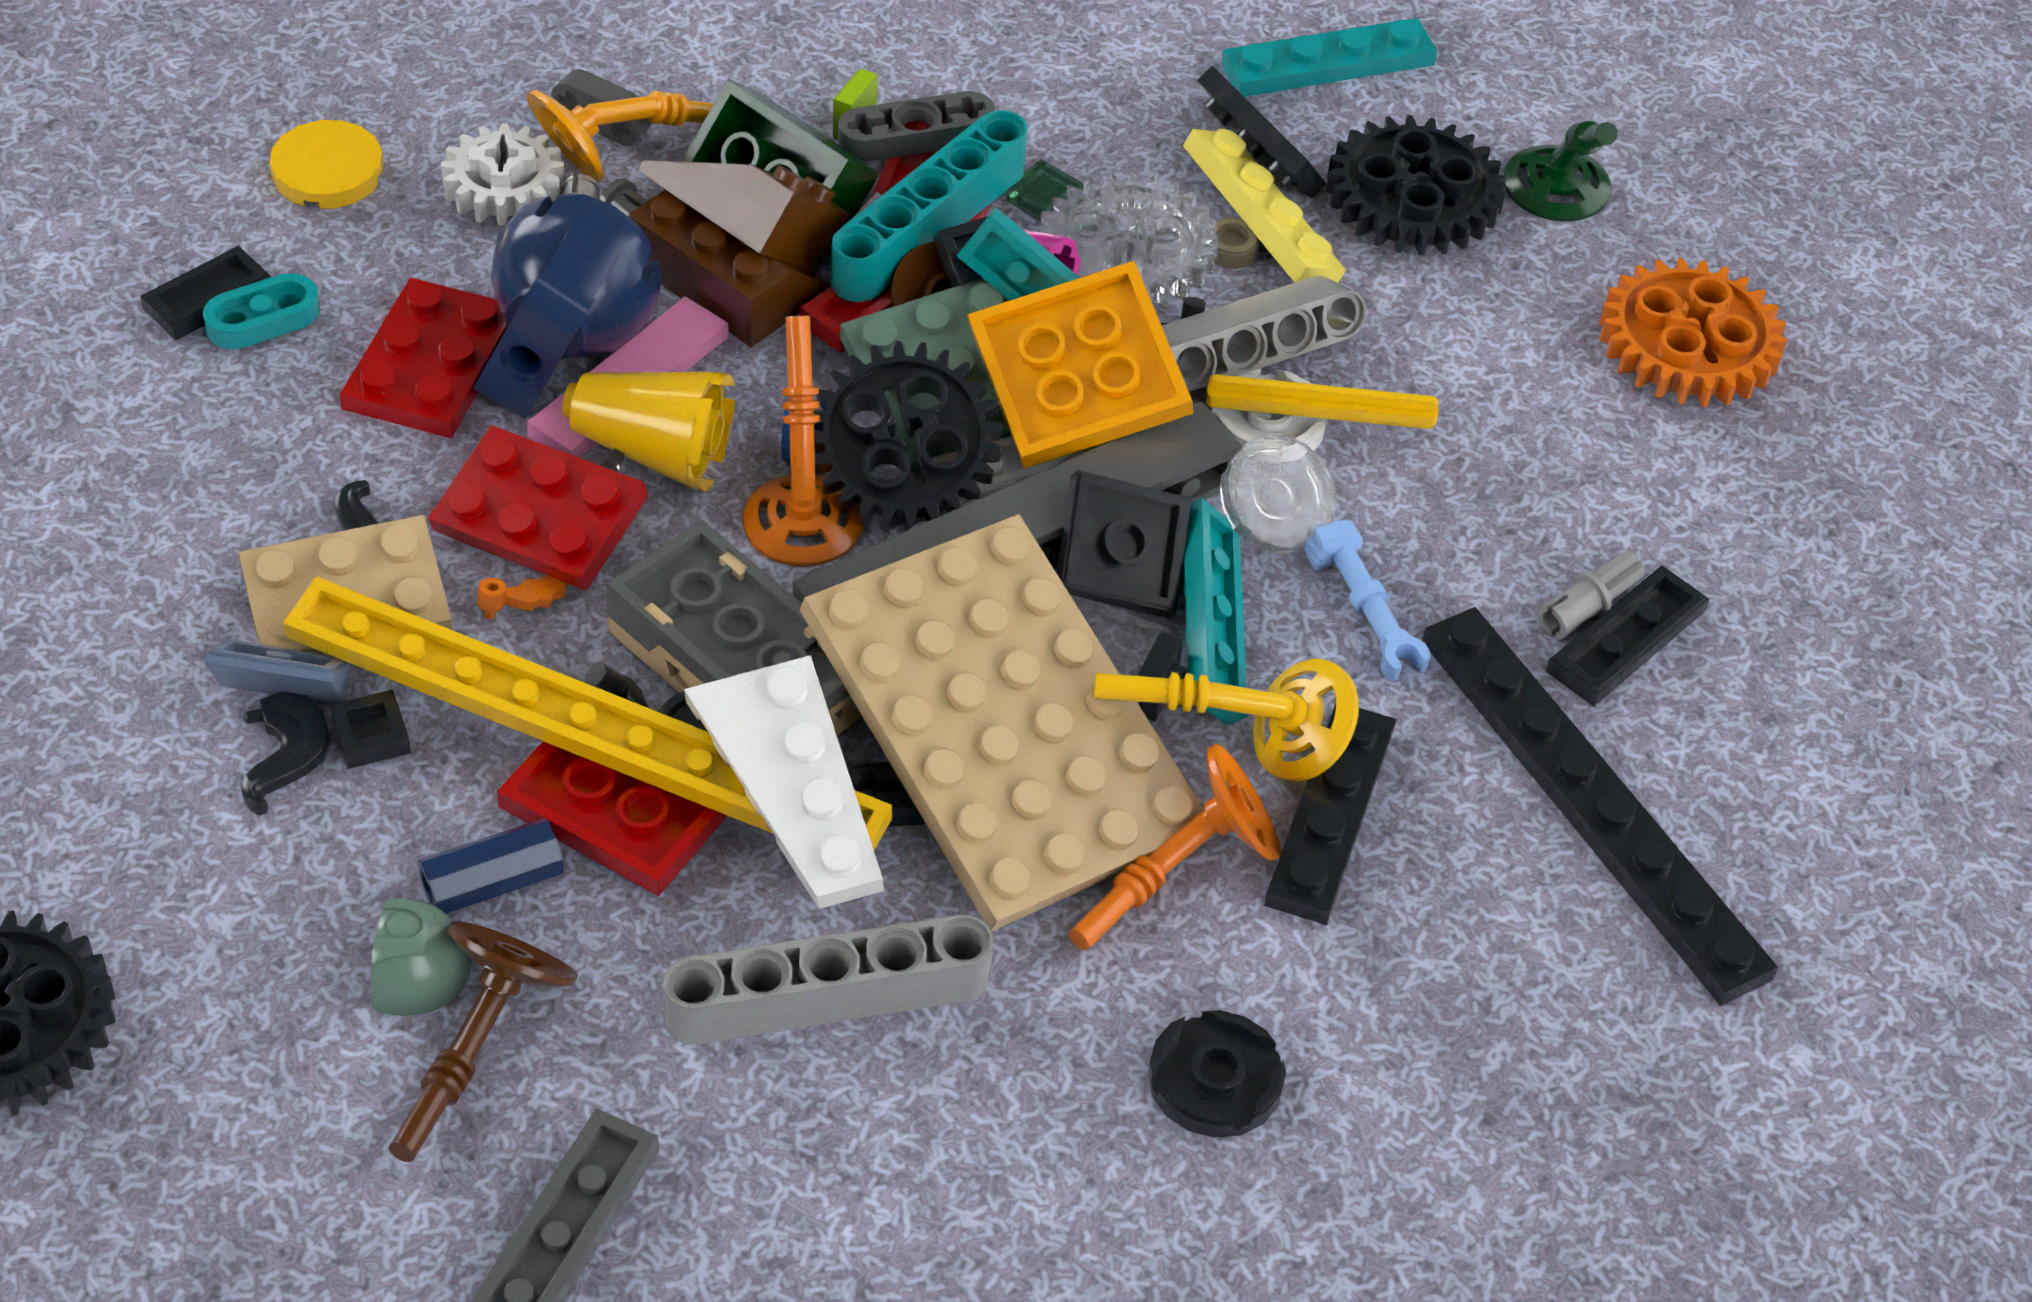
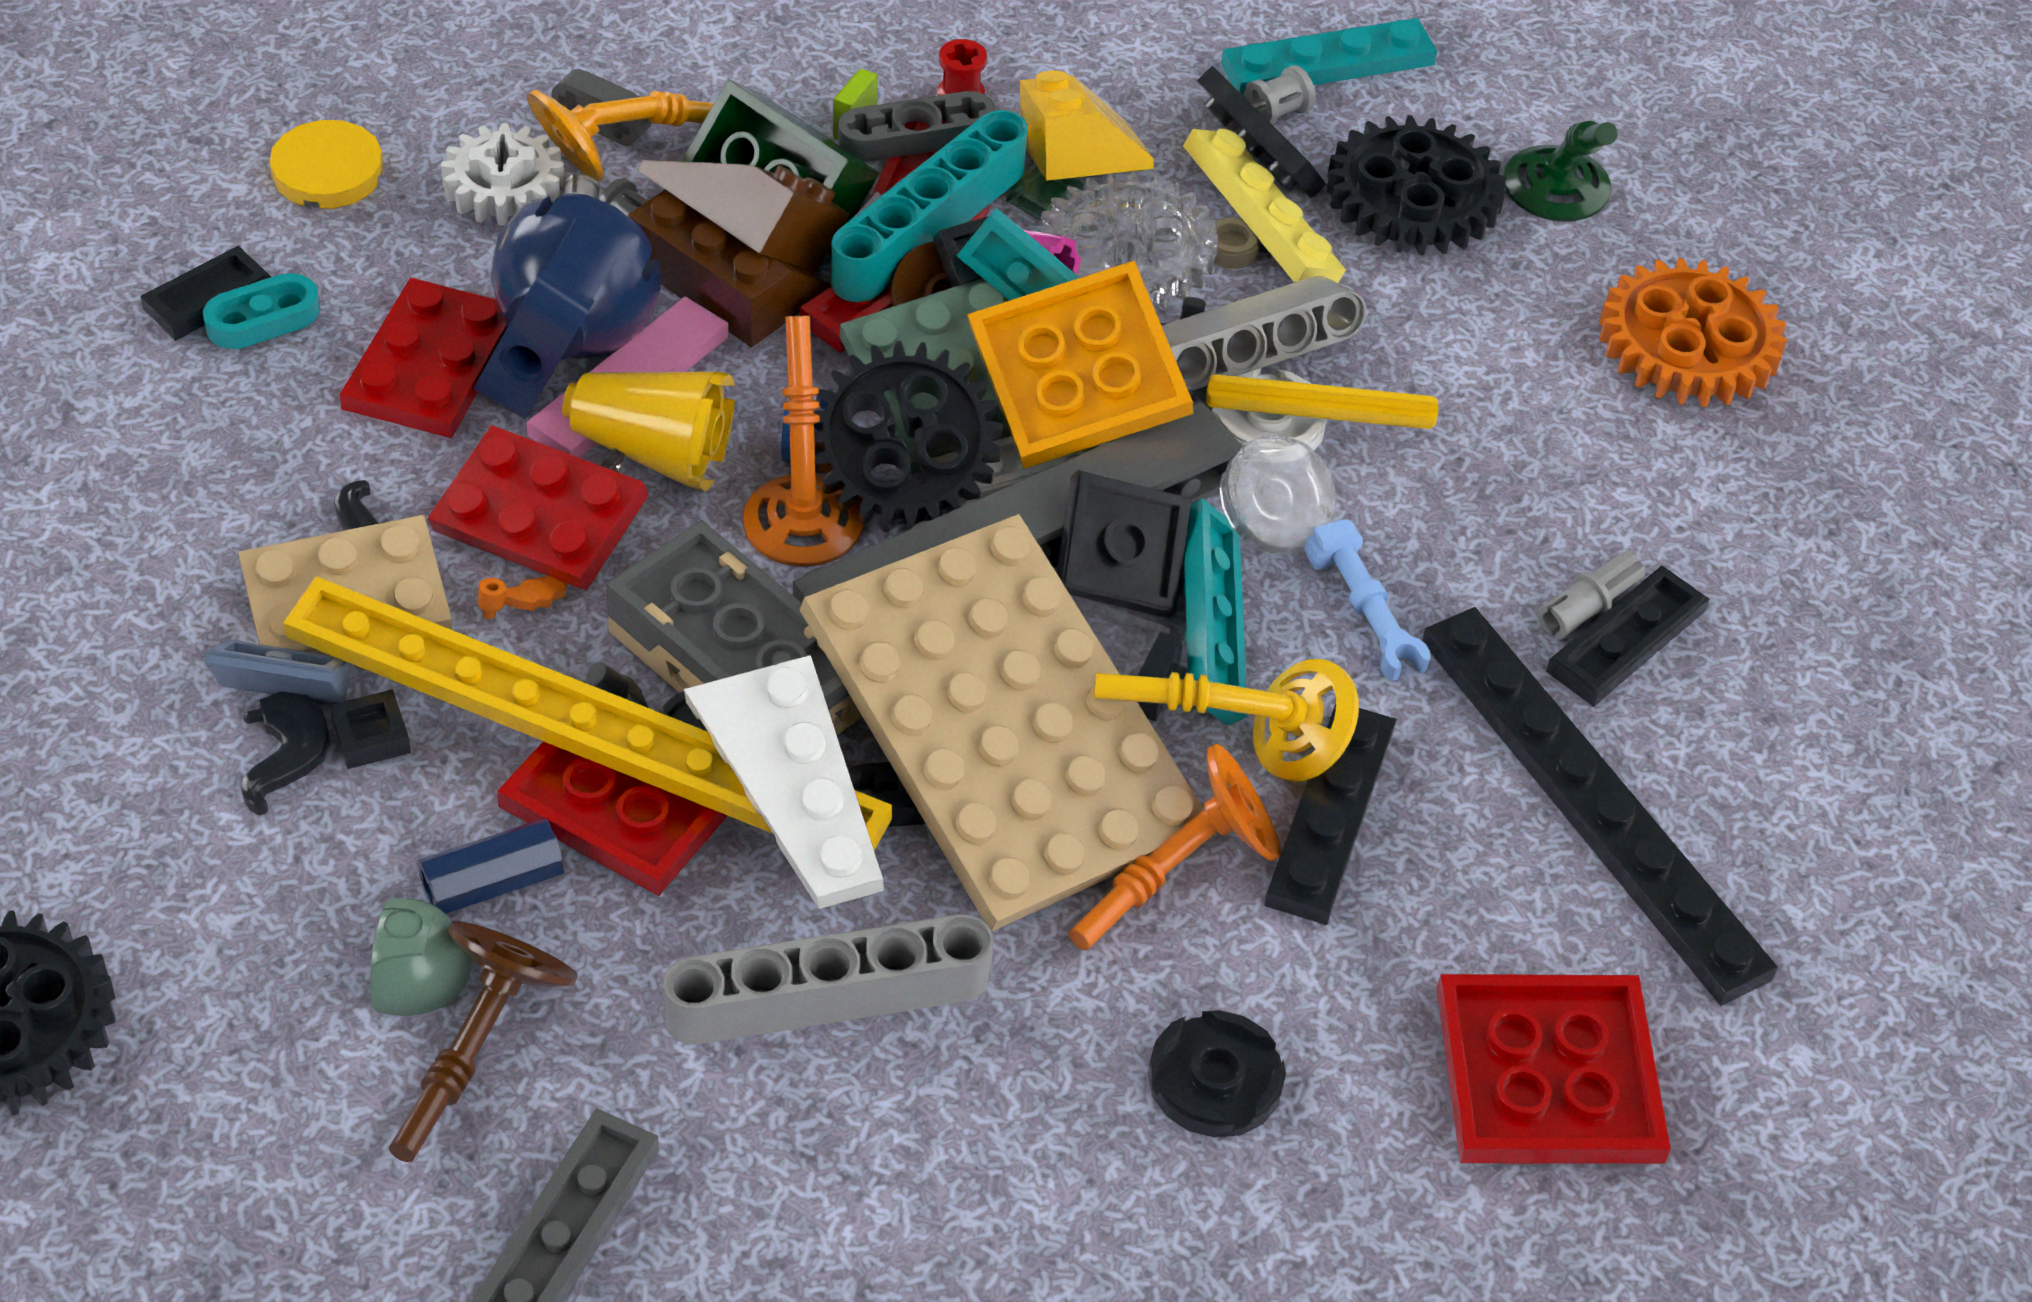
(962, 66): none -> red bush
(1076, 131): none -> yellow slope
(1279, 94): none -> light grey bush
(1551, 1069): none -> red plate

